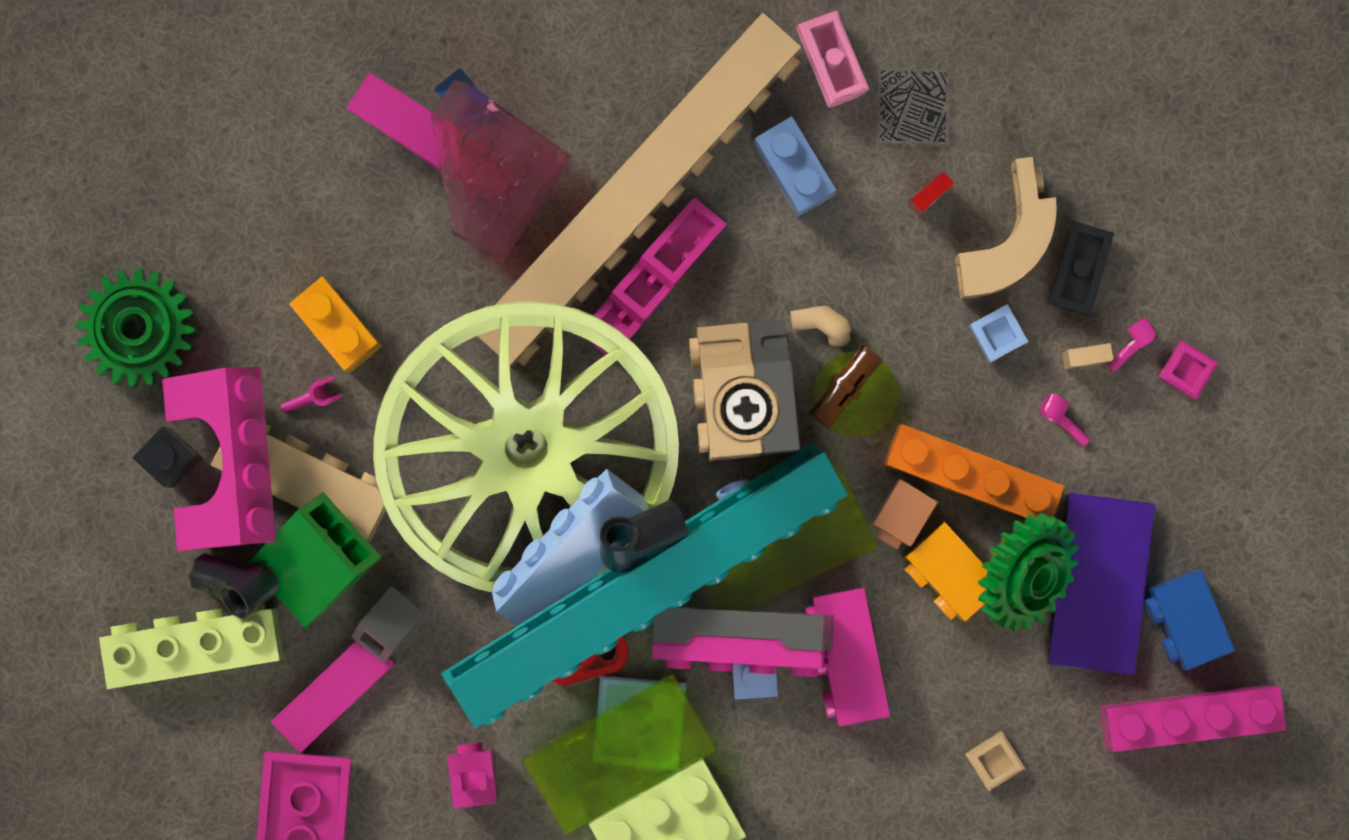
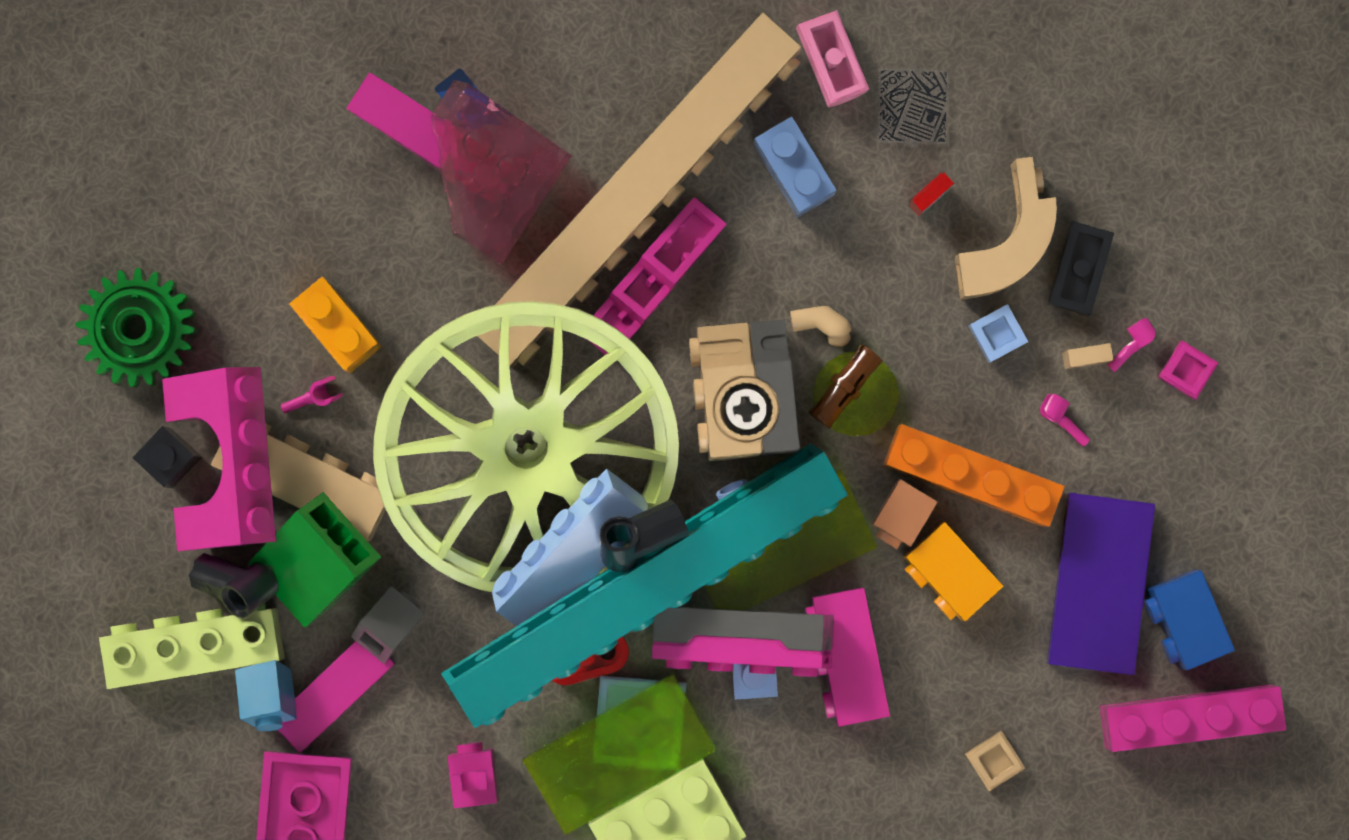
(266, 695): none -> dark azure brick
(1028, 572): green gear -> none

